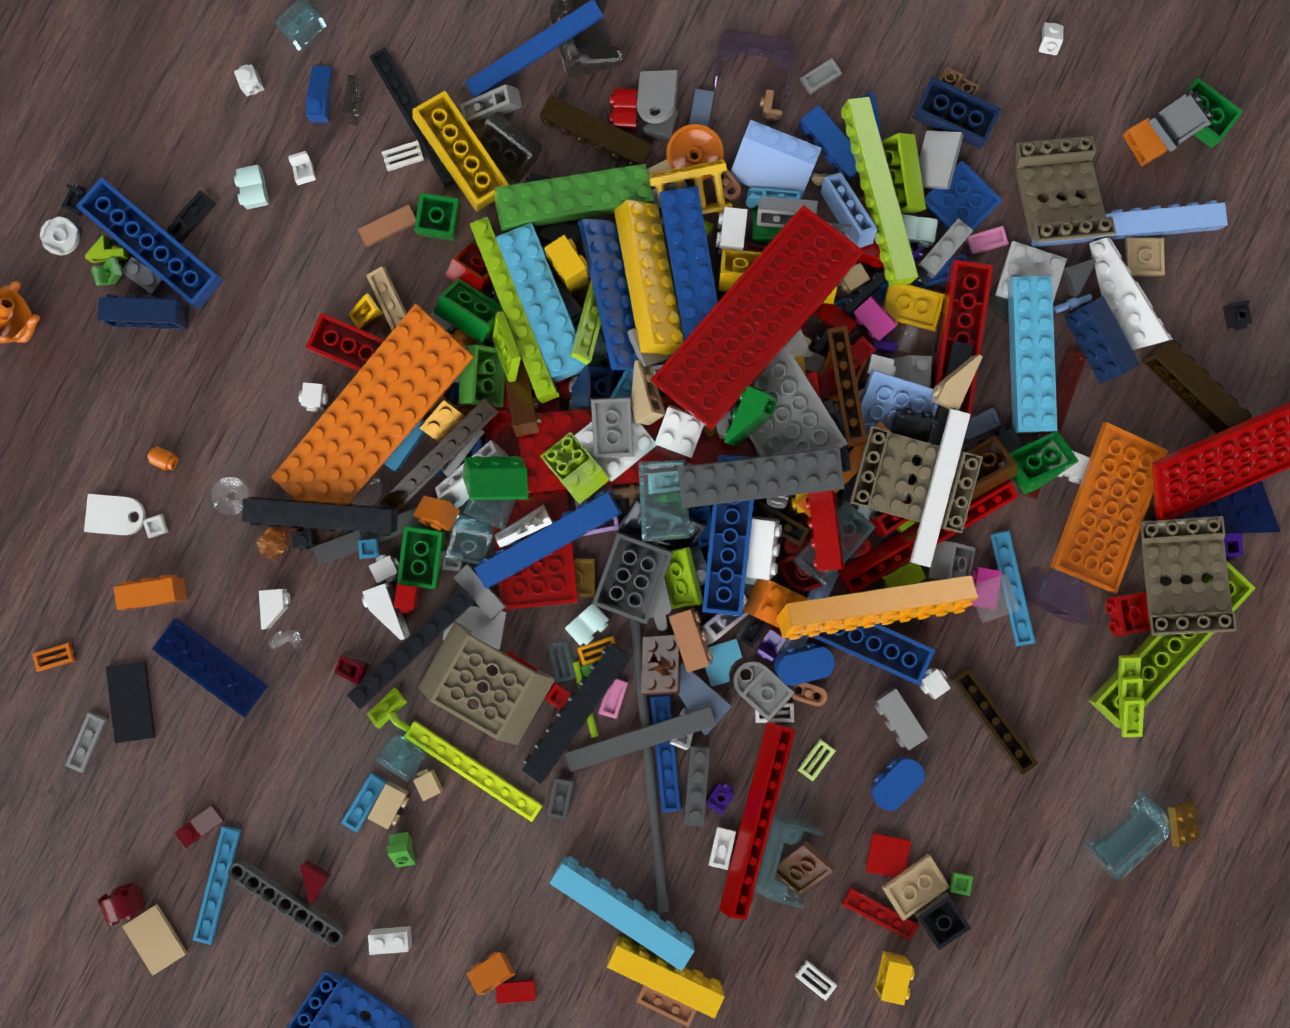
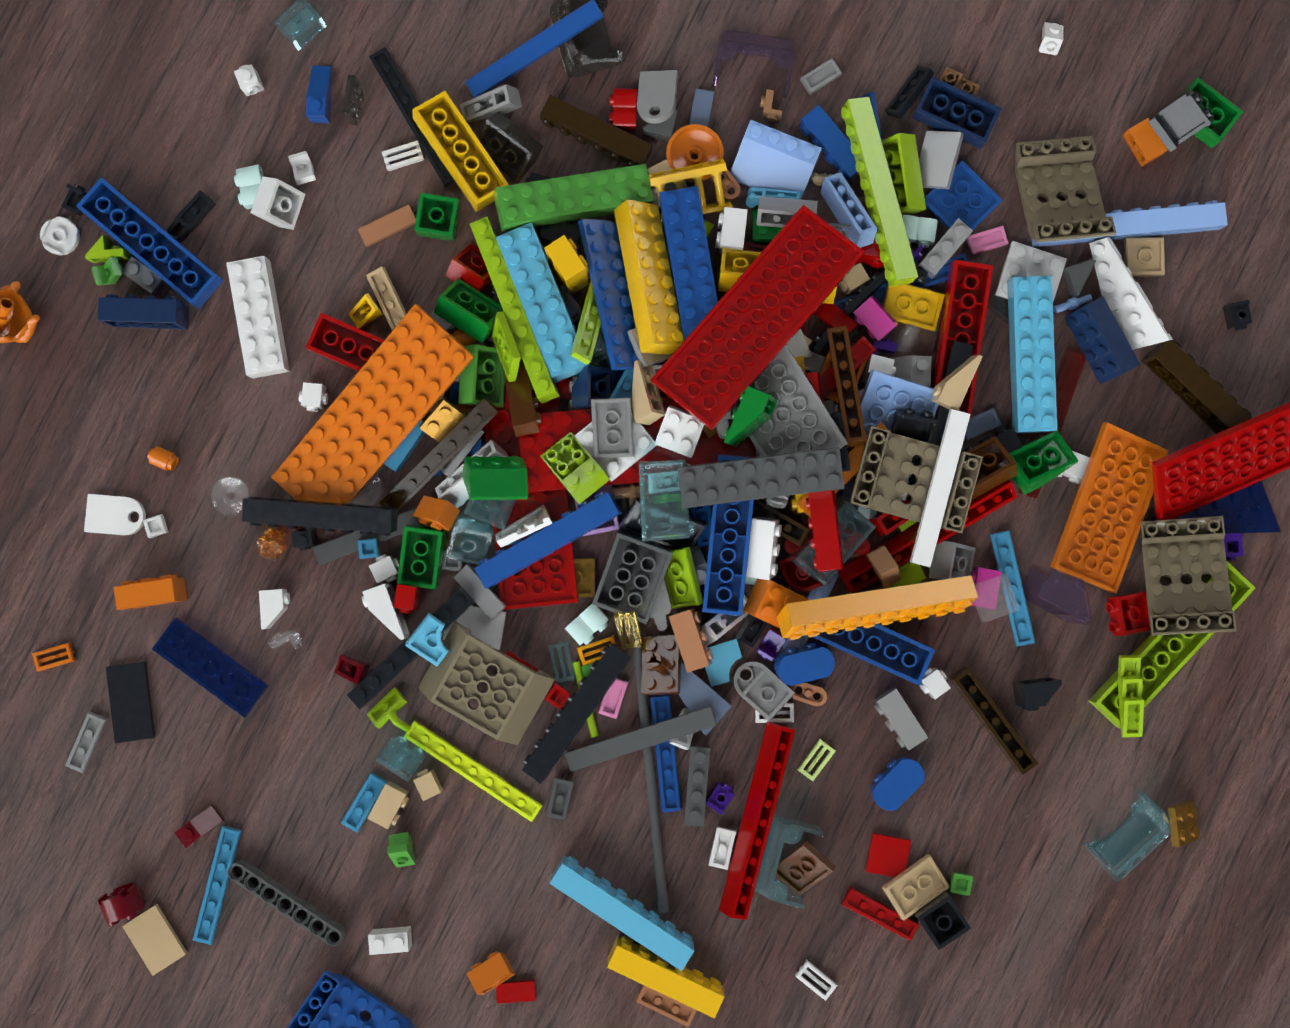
(258, 317): none -> white brick
(277, 203): none -> white brick
(314, 879): dark red slope -> none
(427, 640): none -> medium azure tile
(625, 616): none -> clear yellow tile
(884, 566): none -> medium nougat slope
(894, 978): yellow brick -> none
(909, 92): none -> black plate
(1035, 692): none -> black slope

